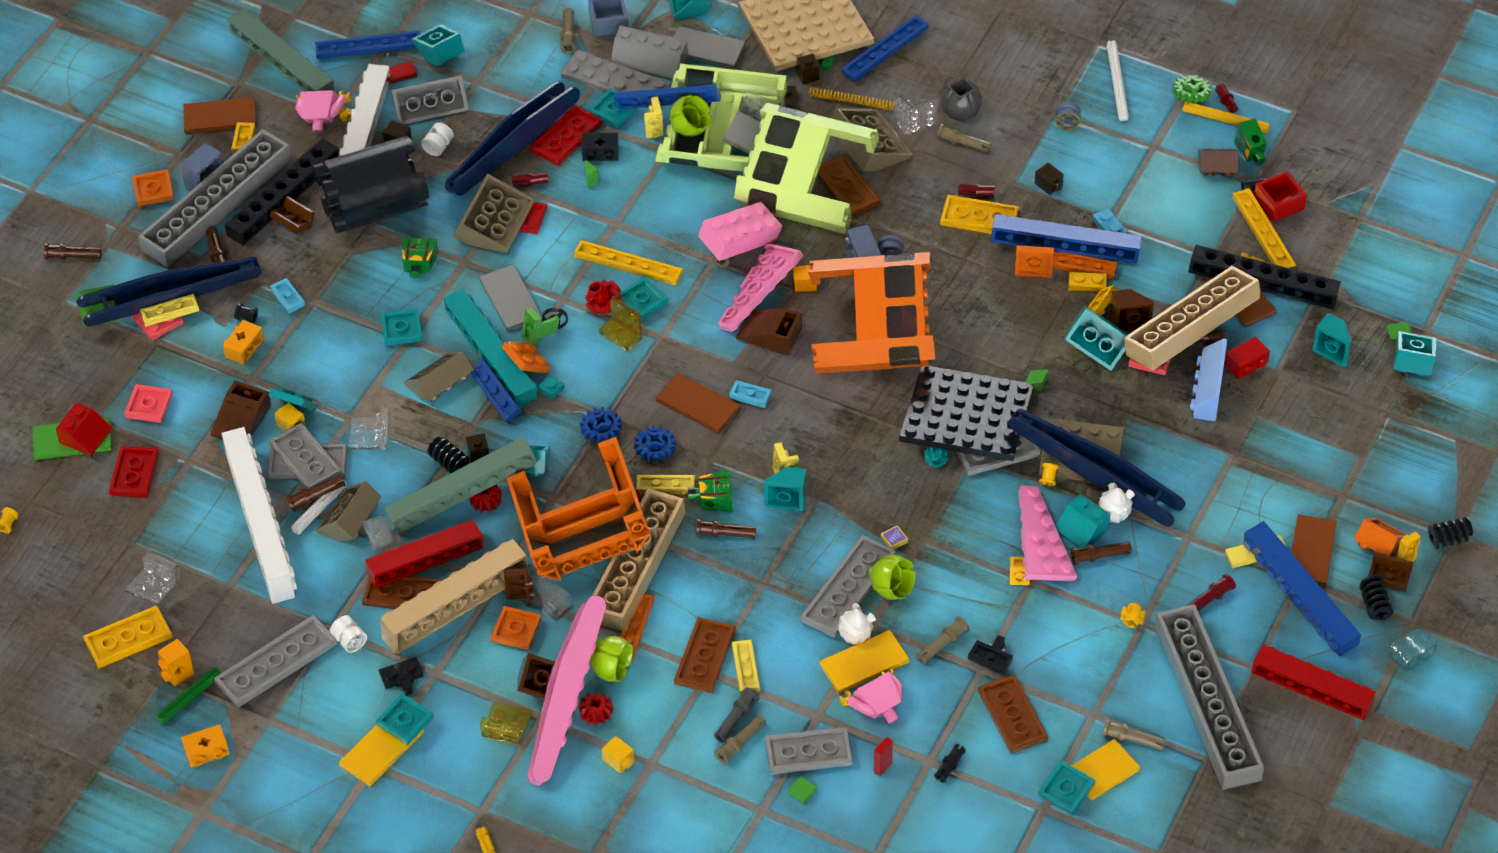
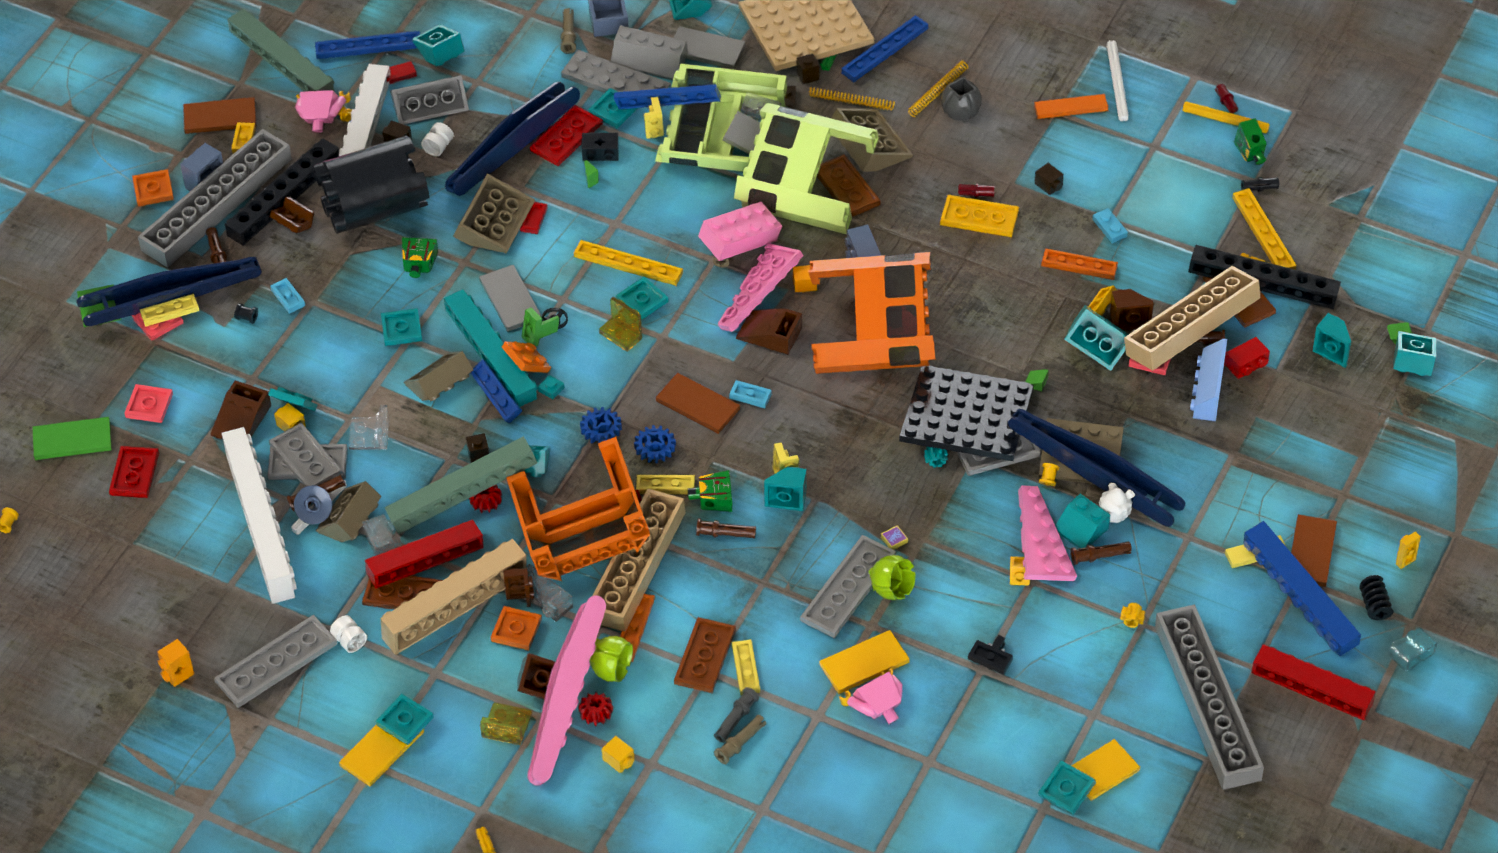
(62, 251): reddish brown pin -> none
(82, 429): red slope -> none
(127, 636): yellow tile -> none
(155, 580): clear bracket -> none
(187, 696): green axle -> none
(205, 746): light orange brick -> none
(243, 342): light orange brick -> none
(321, 501): none -> sand blue dish
(401, 675): black hinge -> none
(447, 454): black piece -> none
(530, 179): dark red axle -> none
(599, 296): red plant -> none
(696, 115): lime piece -> none
(802, 790): bright green tile -> none
(808, 750): light grey plate -> none
(855, 625): white animal -> none
(883, 756): red tile -> none
(890, 245): sand blue wheel -> none
(915, 116): clear bracket -> none
(937, 85): none -> yellow piece
(948, 635): dark tan pin -> none
(950, 763): black pin -> none
(956, 136): dark tan pin -> none
(1012, 714): dark orange tile -> none
(1034, 261): orange plate -> none
(1066, 238): blue brick -> none
(1067, 116): sand blue wheel -> none
(1071, 106): none -> orange tile
(1086, 281): yellow plate -> none
(1123, 733): dark tan pin -> none
(1192, 89): bright green gear -> none
(1214, 591): dark red pin -> none
(1218, 161): reddish brown slope -> none
(1280, 196): red piece -> none
(1379, 537): orange slope -> none
(1393, 570): reddish brown bracket -> none
(1450, 531): black piece -> none

